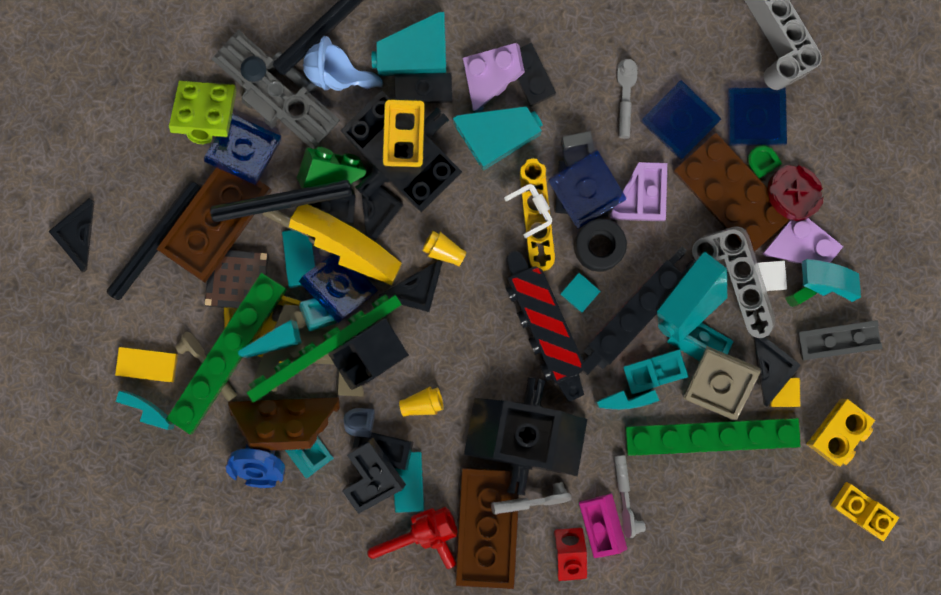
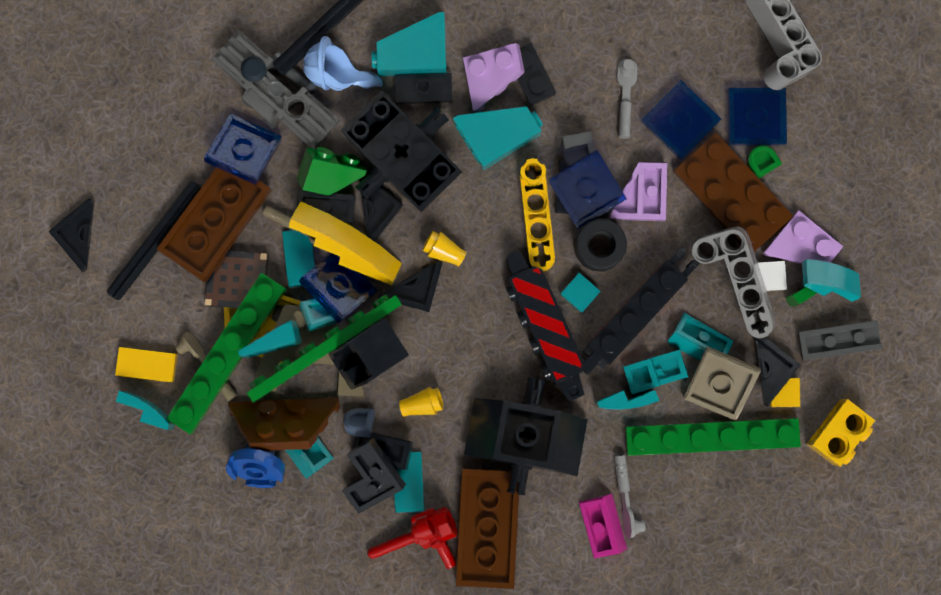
(202, 110): lime plate -> none
(281, 200): black axle -> none
(393, 135): yellow piece -> none
(540, 203): white piece -> none
(559, 496): light grey piece -> none
(571, 558): red bracket -> none
(693, 298): teal slope -> none
(795, 192): dark red tile -> none
(864, 511): yellow slope -> none

